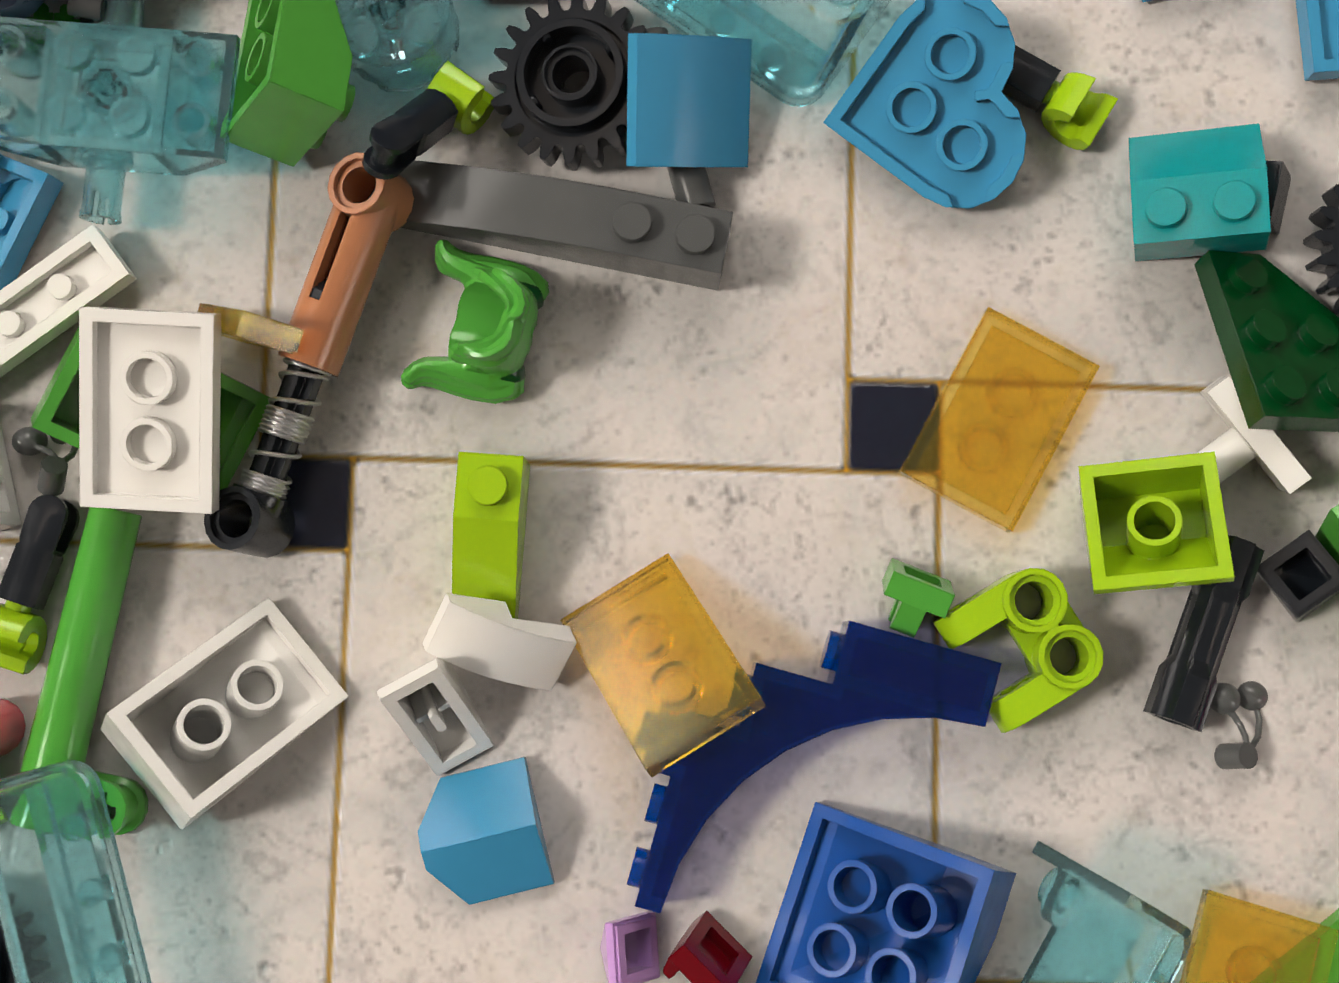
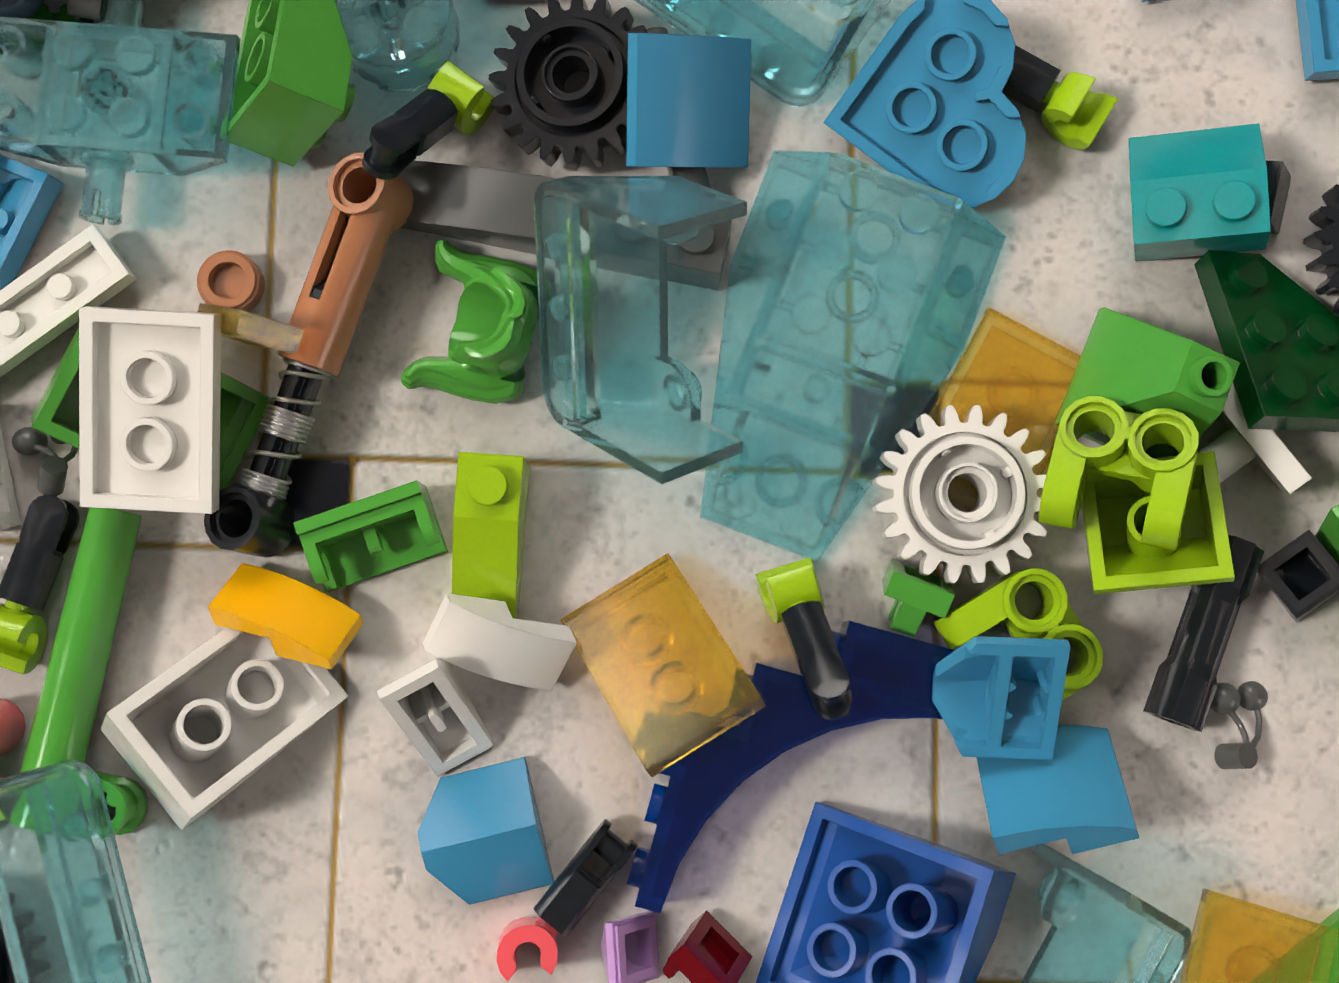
(230, 281): none -> nougat tile
(295, 616): none -> yellow slope
(371, 536): none -> bright green hinge
(564, 901): none -> black piece
(608, 317): none -> clear light blue windscreen
(795, 598): none -> black piece
(835, 338): none -> clear light blue wedge
(921, 501): none -> white gear
(1003, 696): none -> dark azure slope
(1060, 798): none -> dark azure slope
(1122, 458): none -> lime piece
(1150, 370): none -> bright green slope

